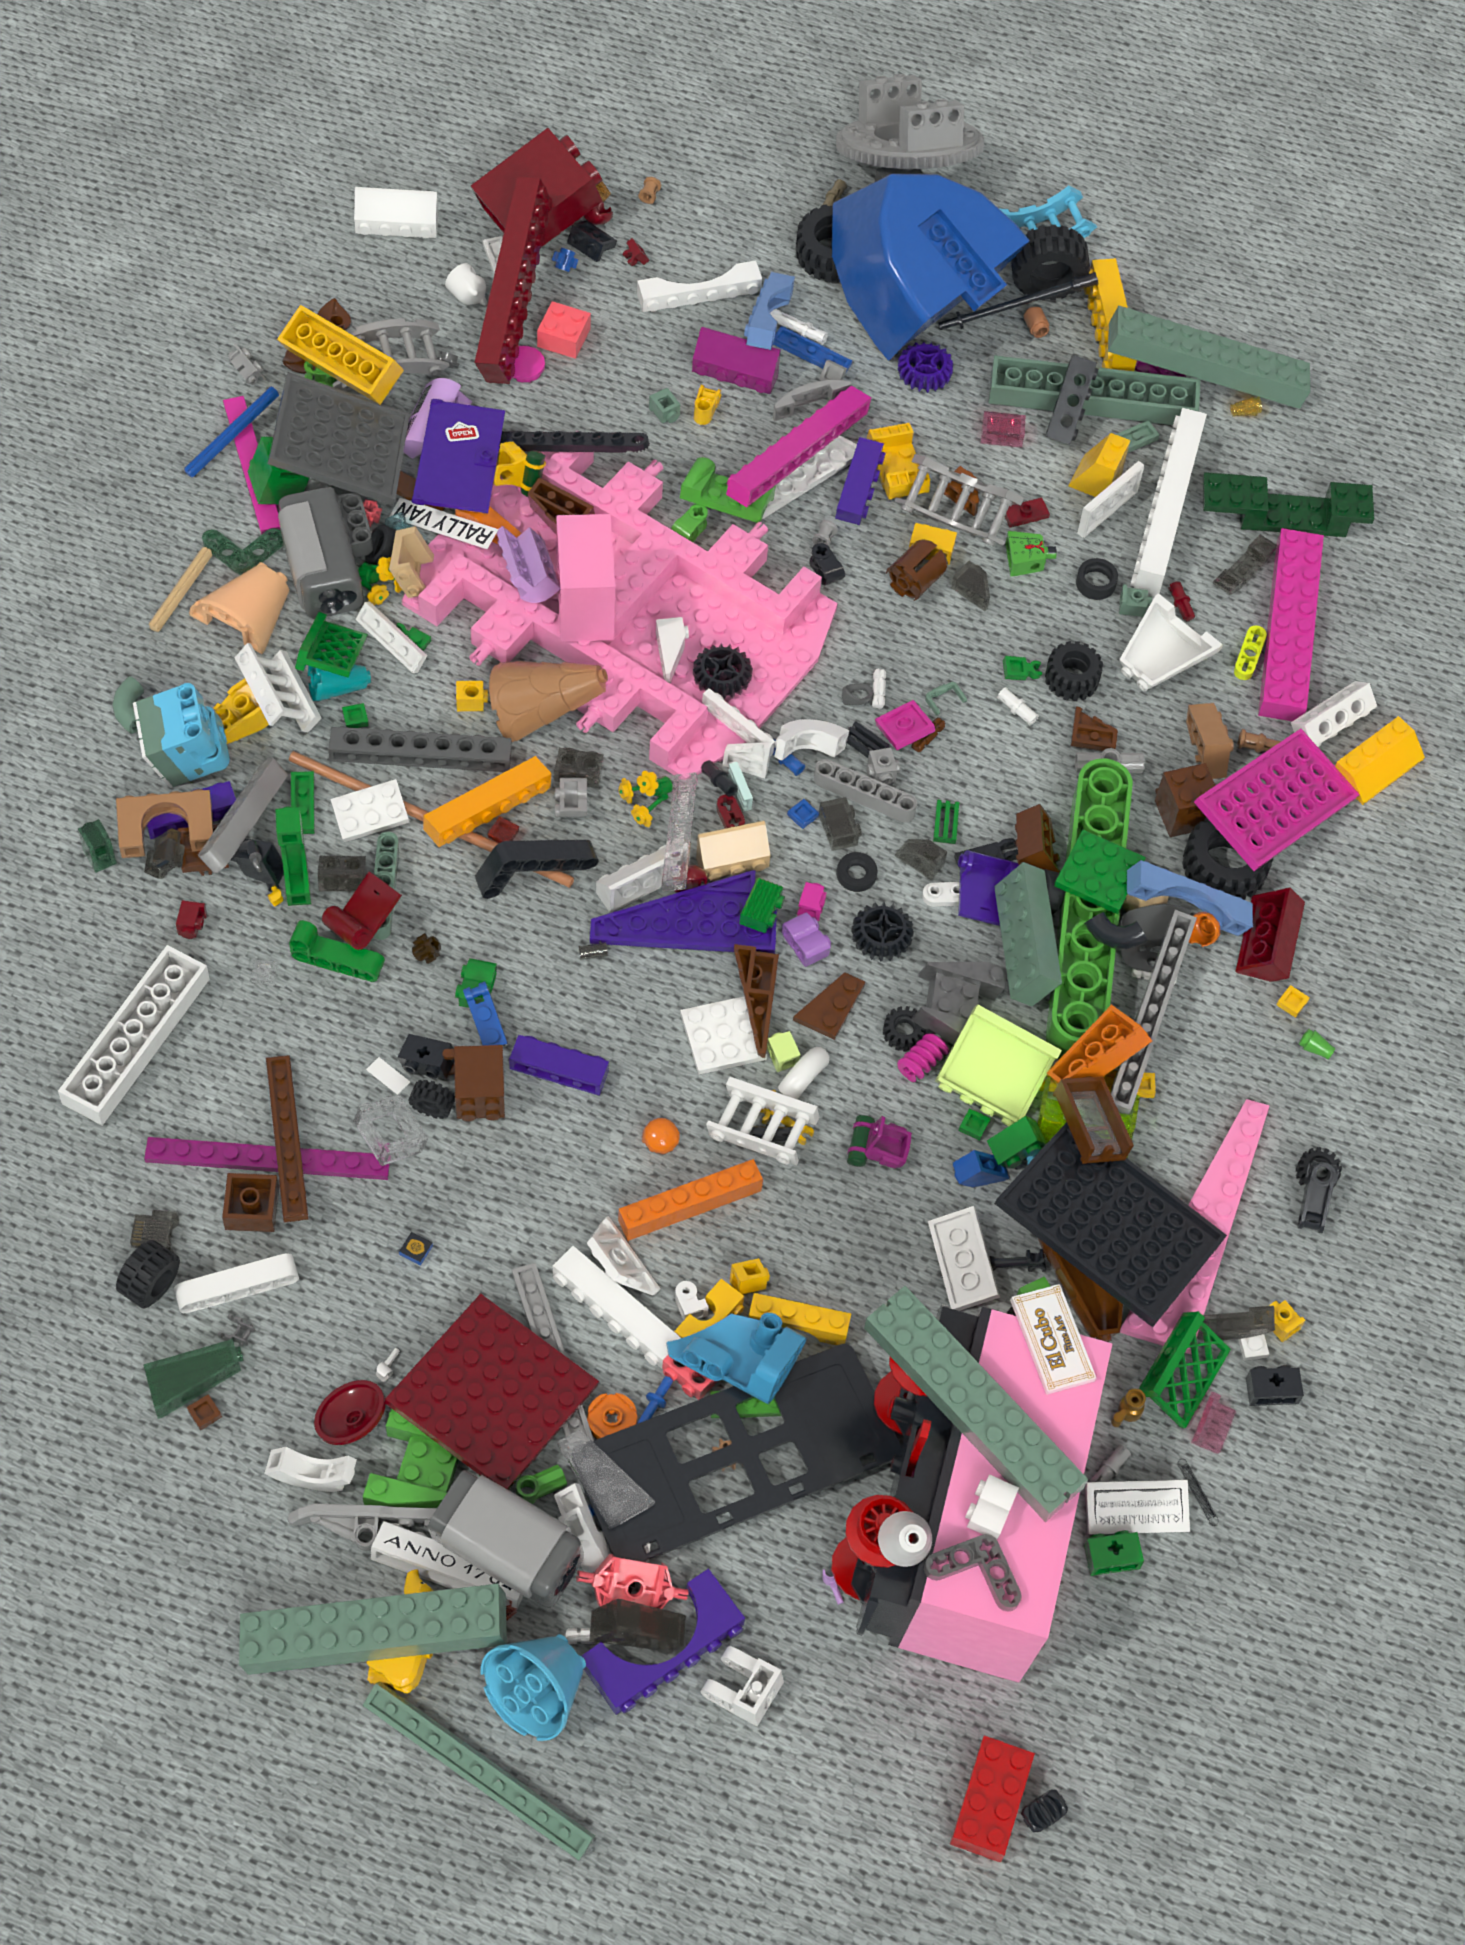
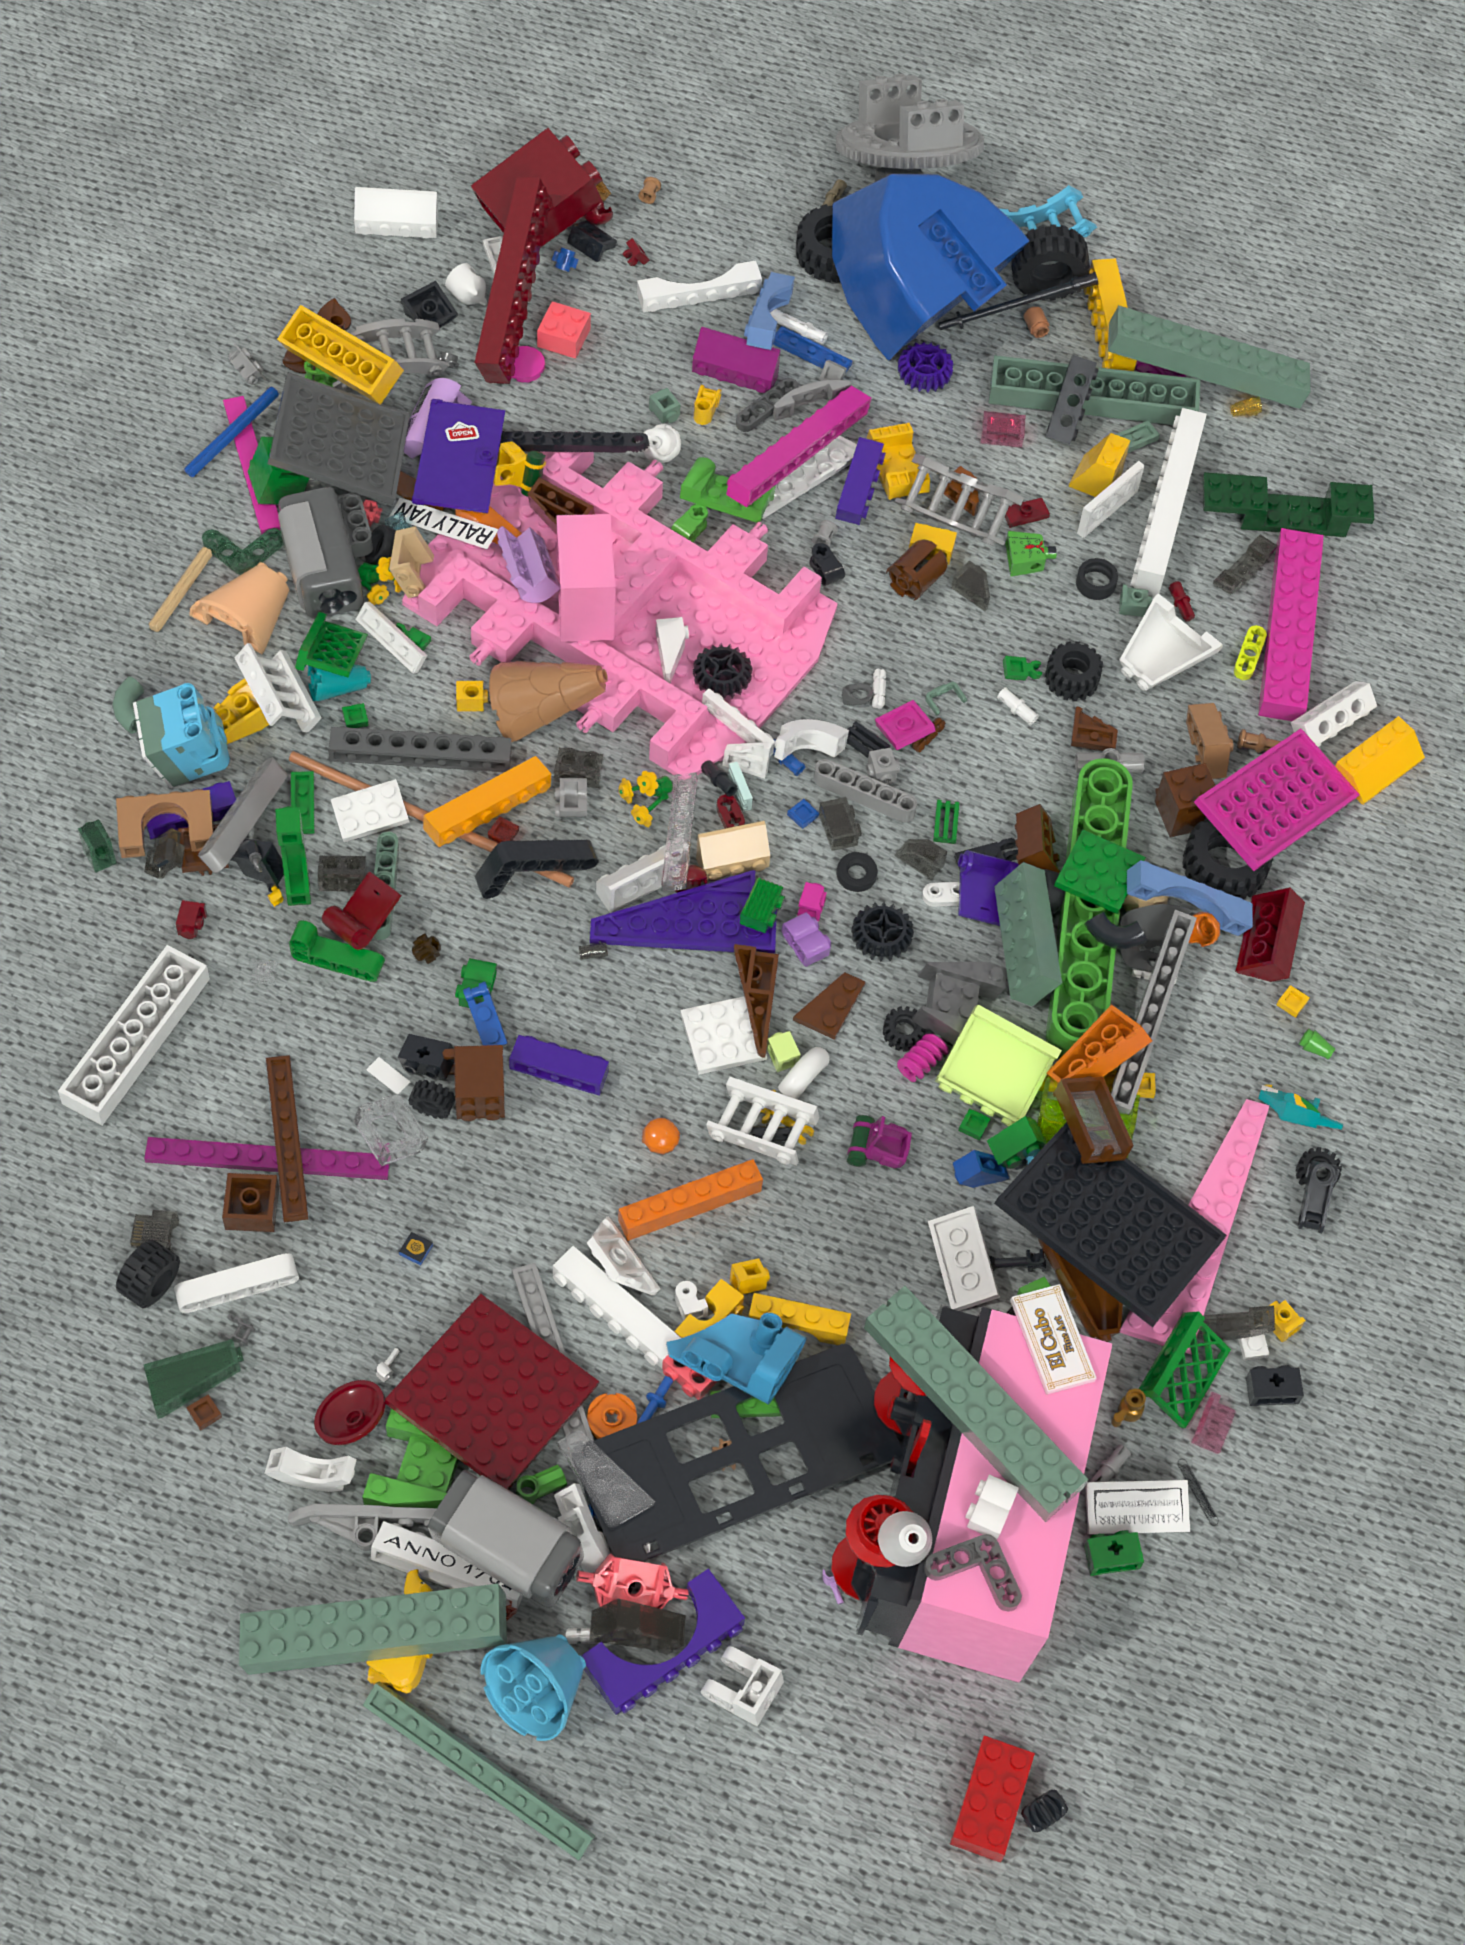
(429, 304): none -> black slope
(666, 444): none -> white piece
(764, 403): none -> dark grey beam
(1296, 1109): none -> teal animal

